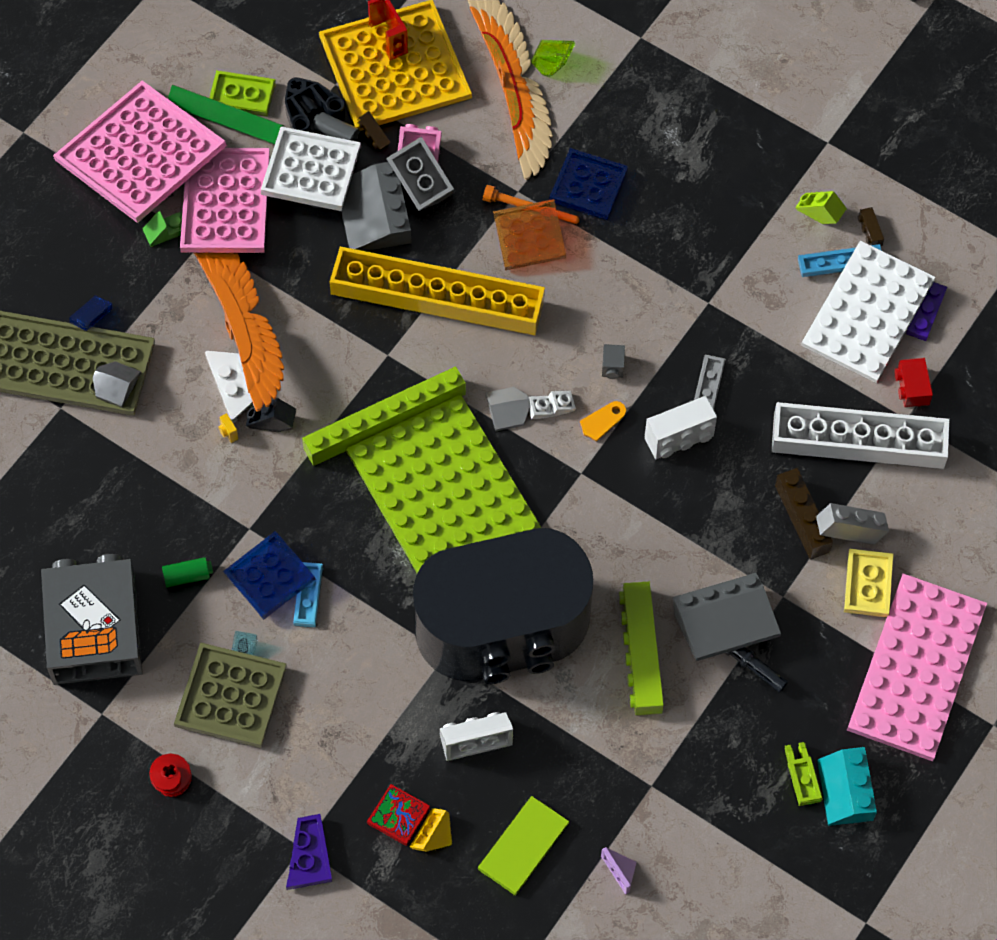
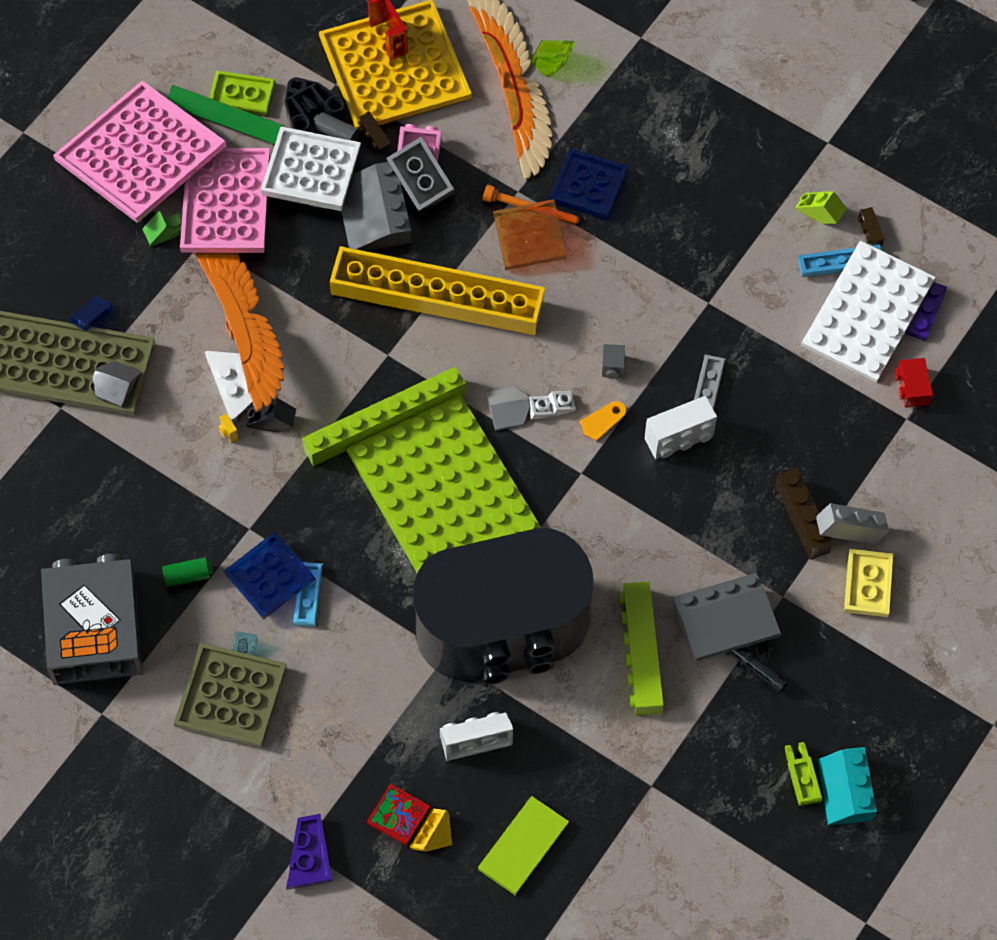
(174, 784): red piece -> none
(620, 867): lavender slope -> none
(860, 435): white brick -> none
(917, 667): bright pink plate -> none

